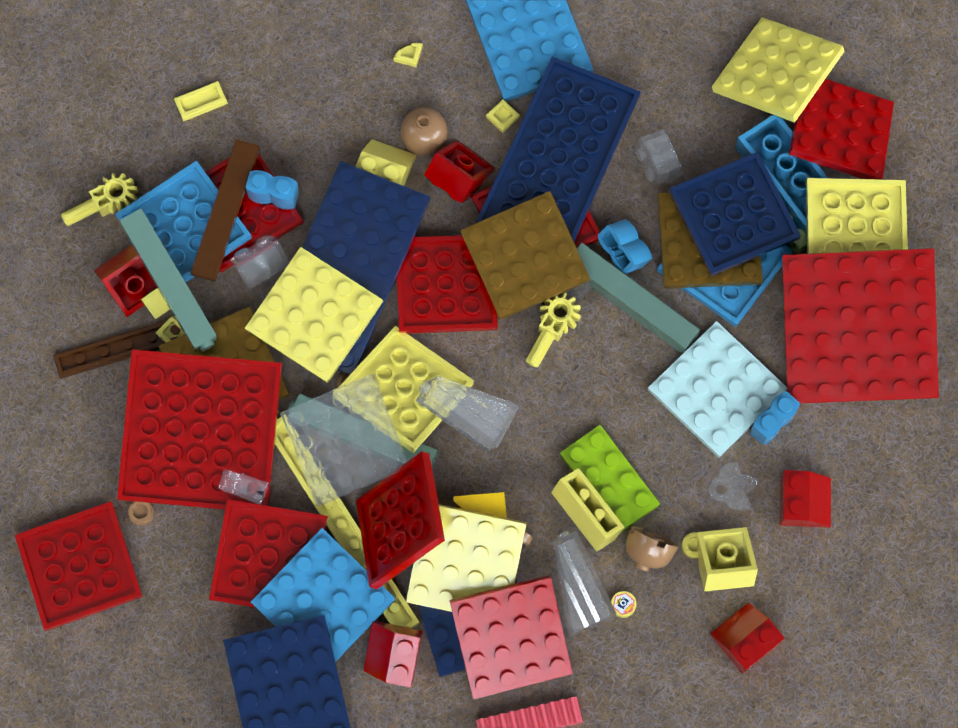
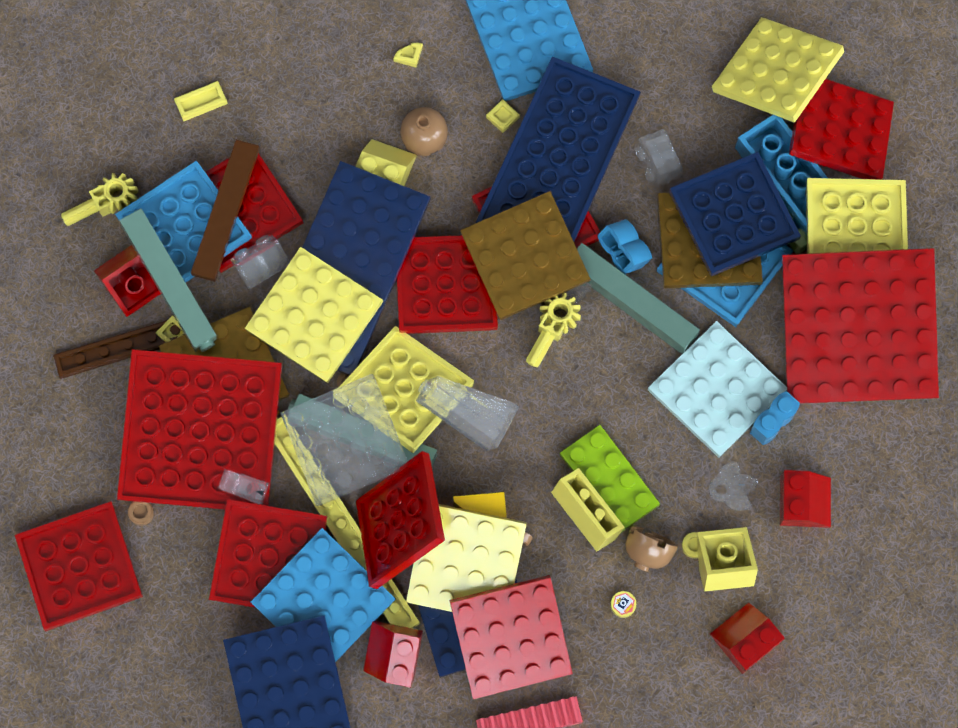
(155, 303): light yellow tile -> none
(278, 190): dark azure brick -> none
(458, 171): red slope -> none
(581, 591): clear slope -> none

